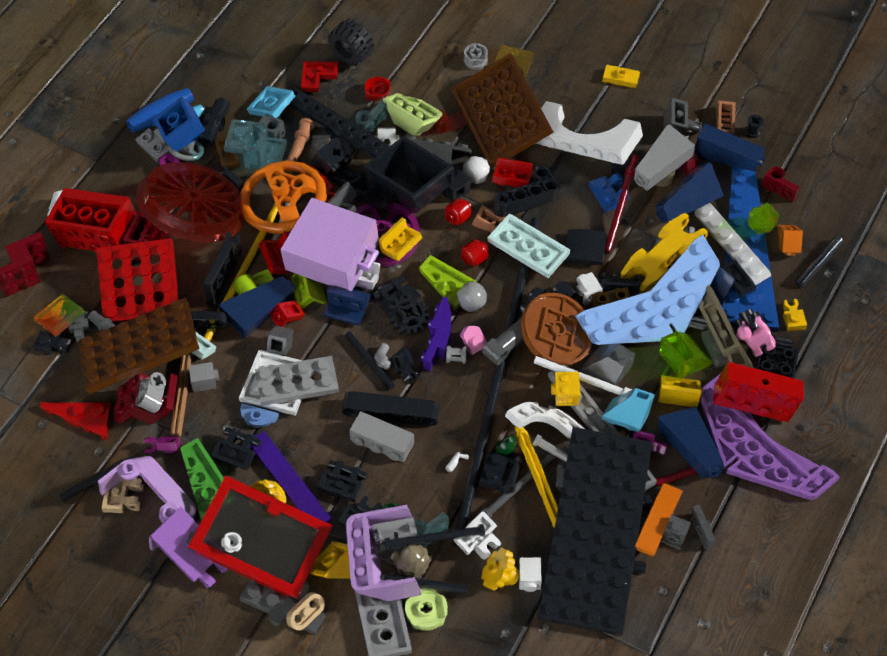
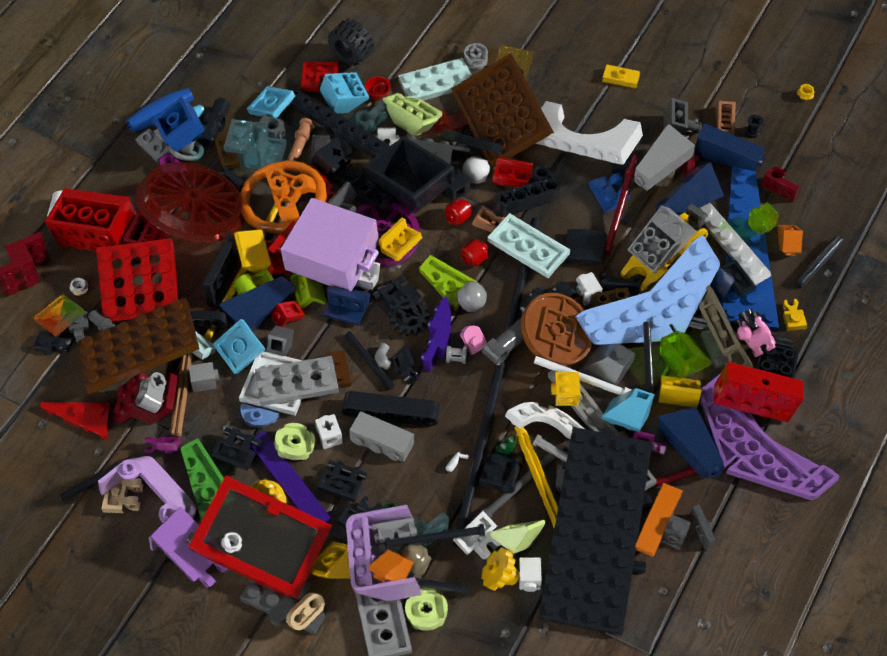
(76, 283): none -> white plate
(239, 346): none -> medium azure plate
(252, 250): none -> yellow slope
(278, 243): none -> red plate
(294, 451): none -> yellowish green plate
(328, 431): none -> white brick
(341, 368): none -> reddish brown plate
(343, 91): none -> medium azure slope
(391, 567): none -> orange slope
(434, 80): none -> light aqua plate
(471, 141): none -> black beam
(518, 536): none -> yellowish green slope
(648, 357): none -> black bar
(661, 239): none -> light grey slope
(696, 216): none -> dark grey plate
(806, 92): none -> yellow plate

